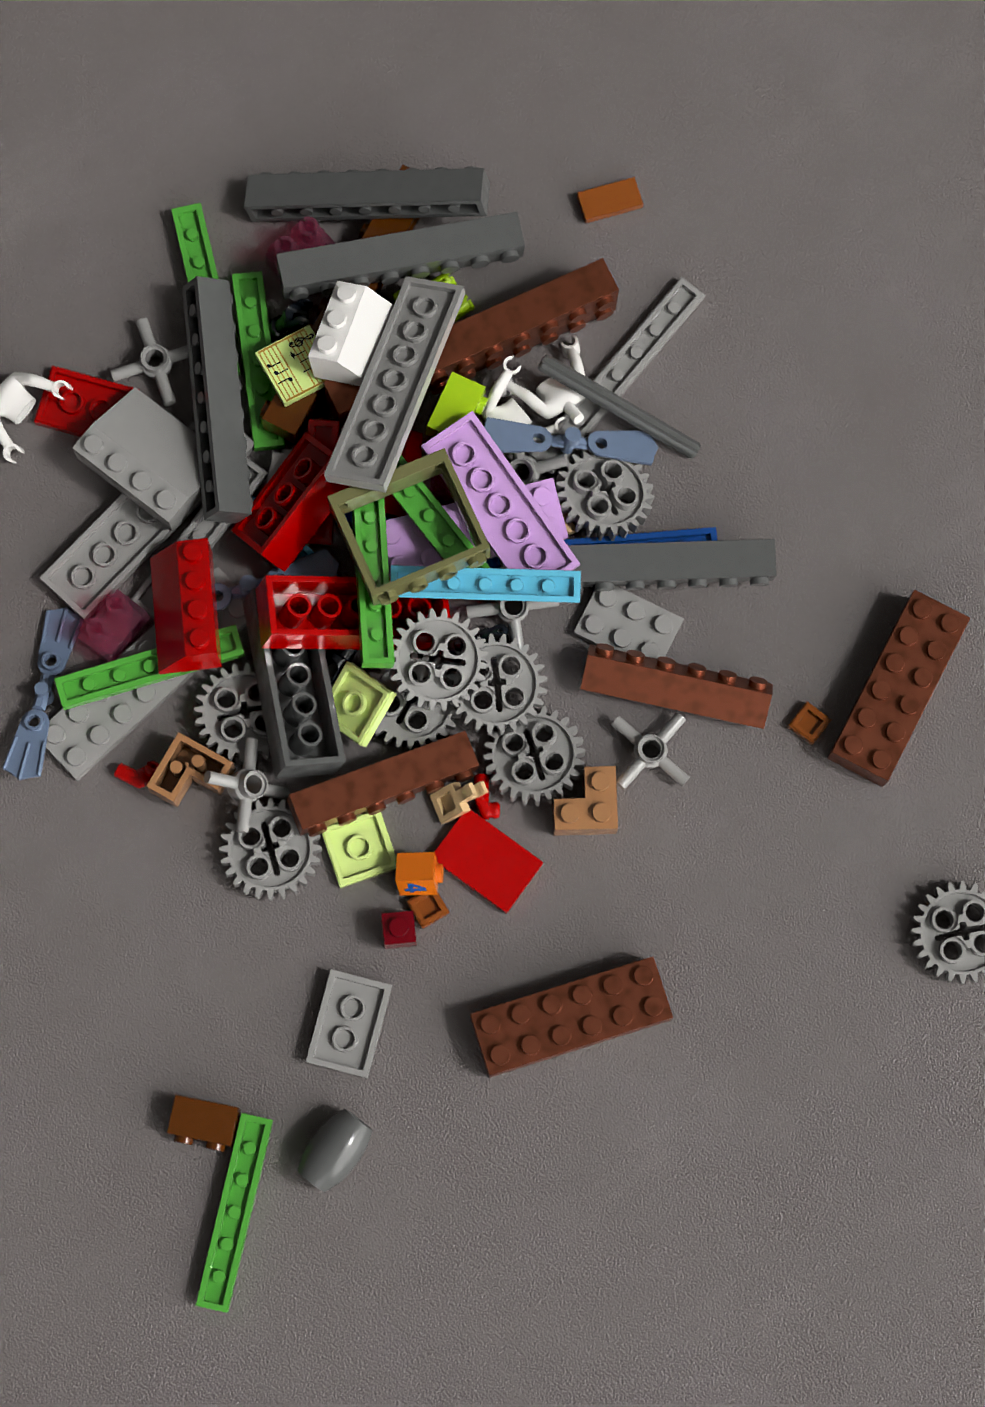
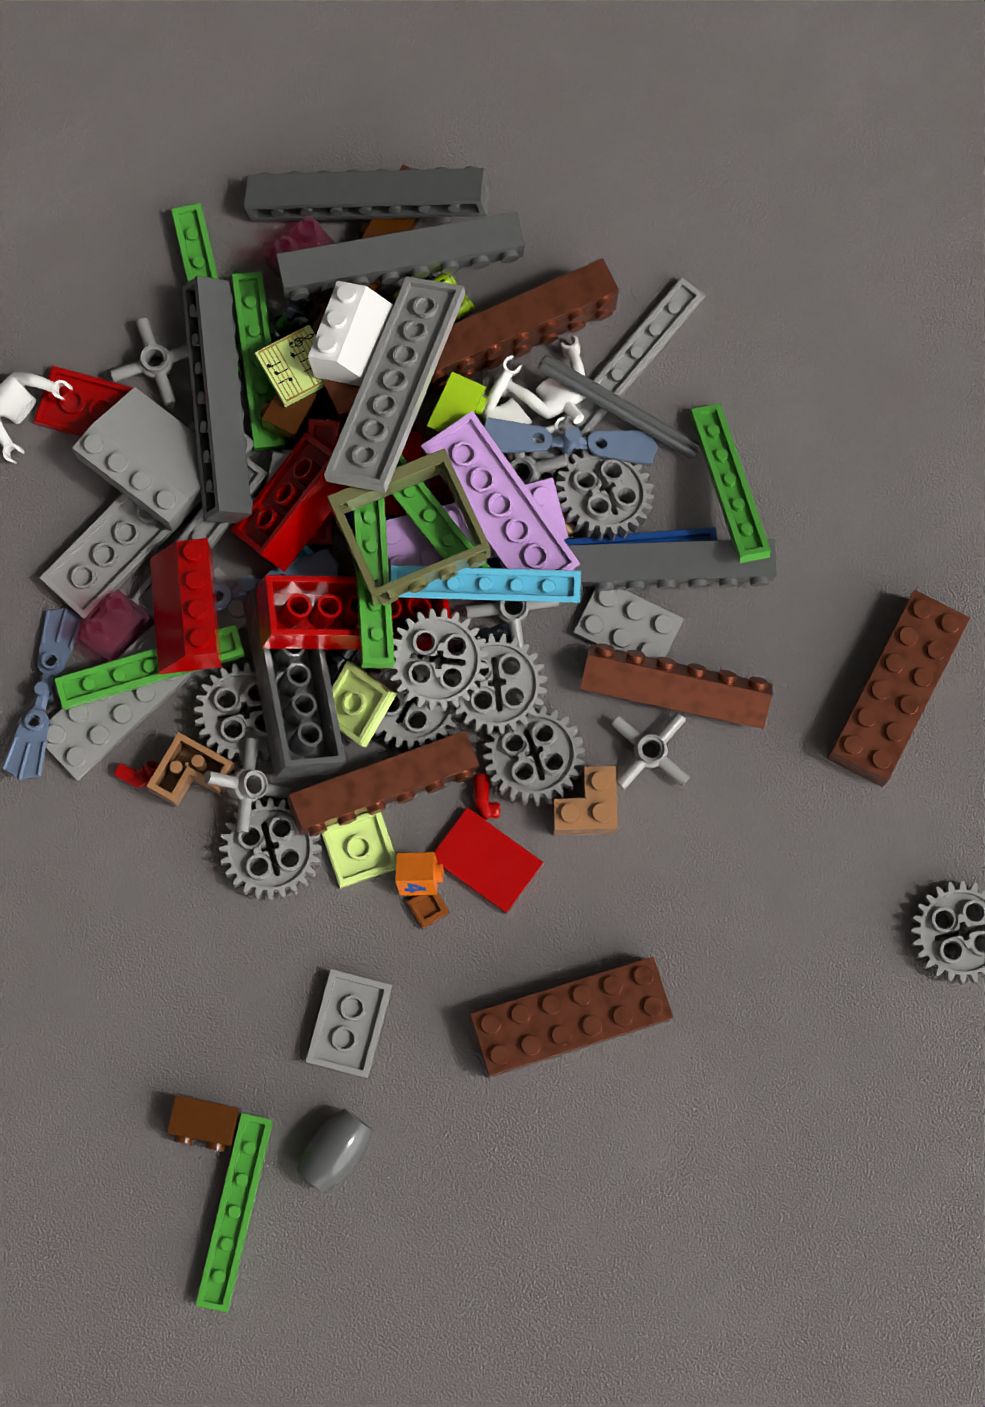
(399, 929): dark red brick -> none
(452, 799): tan plate -> none
(610, 200): dark orange tile -> none
(730, 483): none -> bright green plate
(809, 723): dark orange tile -> none

